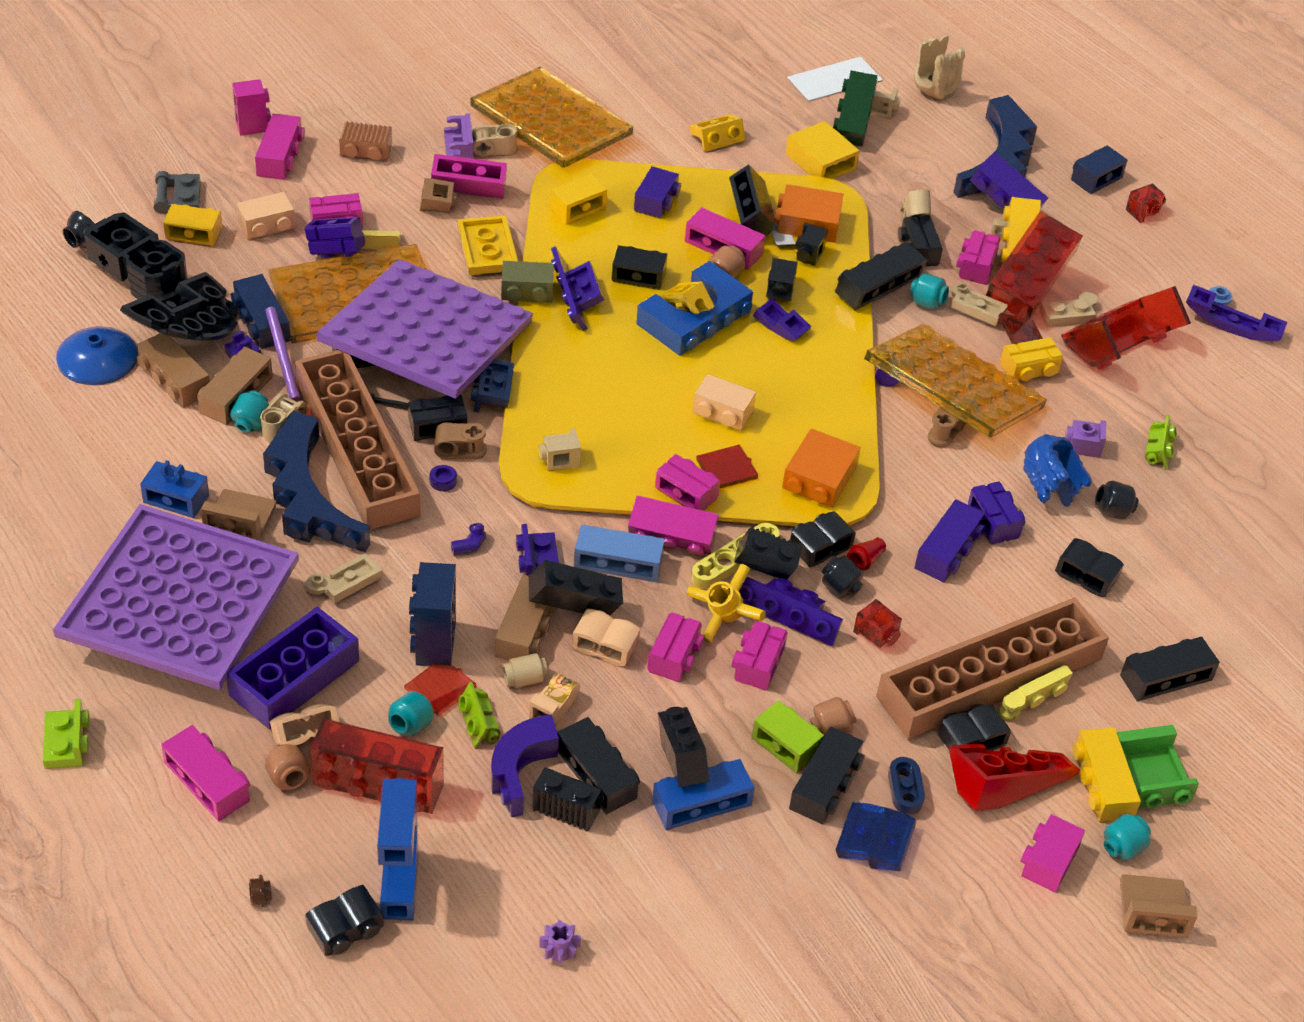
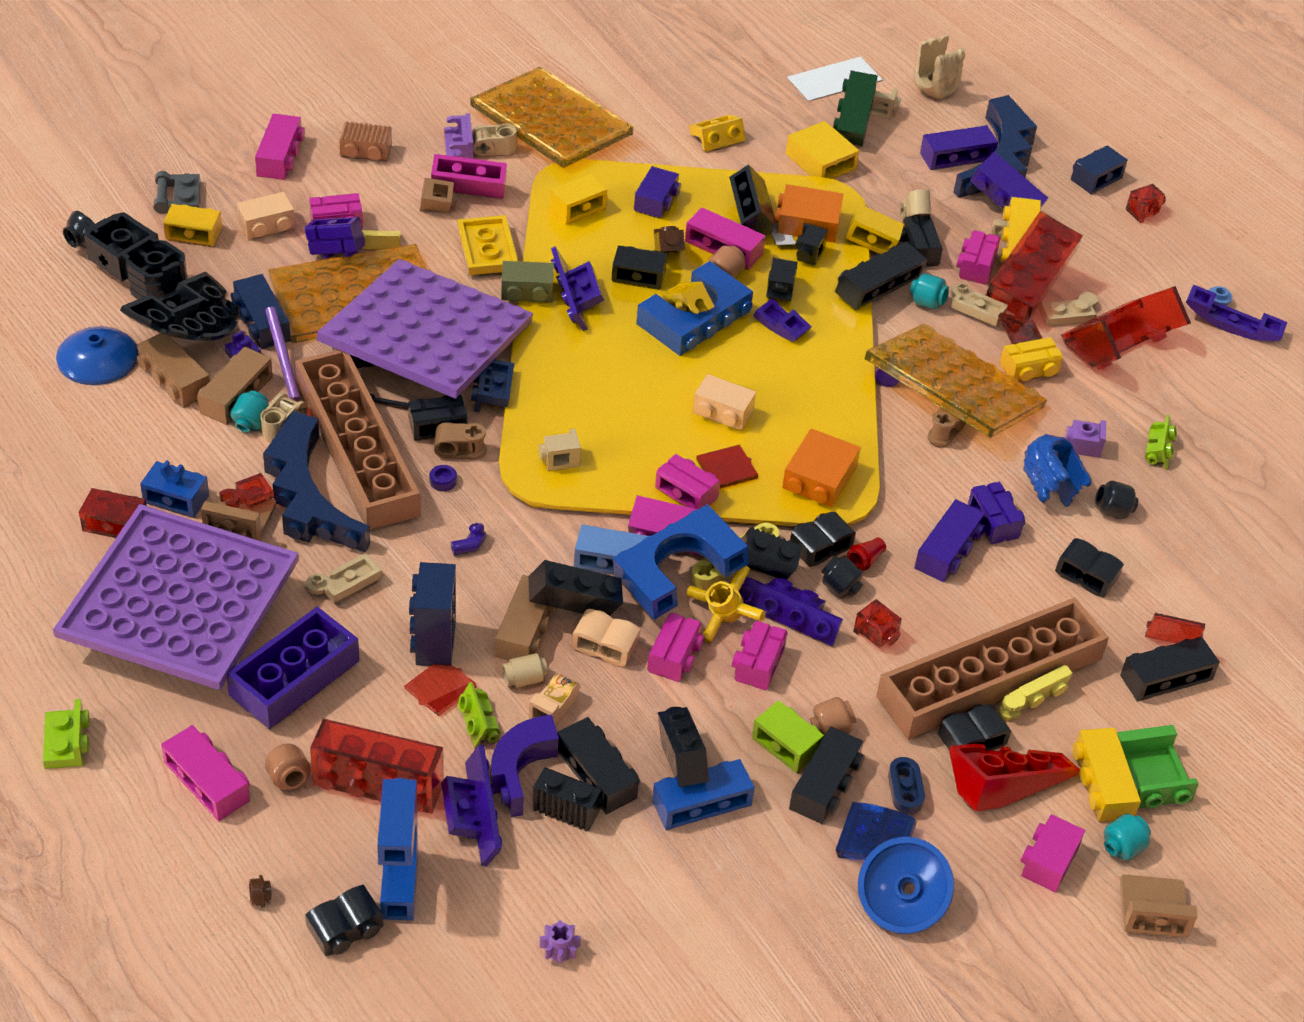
(107, 512): none -> clear red brick
(250, 106): dark pink brick -> none
(250, 491): none -> clear red plate
(299, 727): light nougat brick -> none
(410, 713): teal head -> none
(471, 806): none -> dark purple bracket
(535, 549): dark purple bracket -> none
(669, 239): none -> reddish brown brick
(698, 533): none -> blue arch
(874, 230): none -> yellow brick
(889, 871): none -> blue dish
(958, 147): none -> dark purple brick
(1173, 629): none -> clear red piece

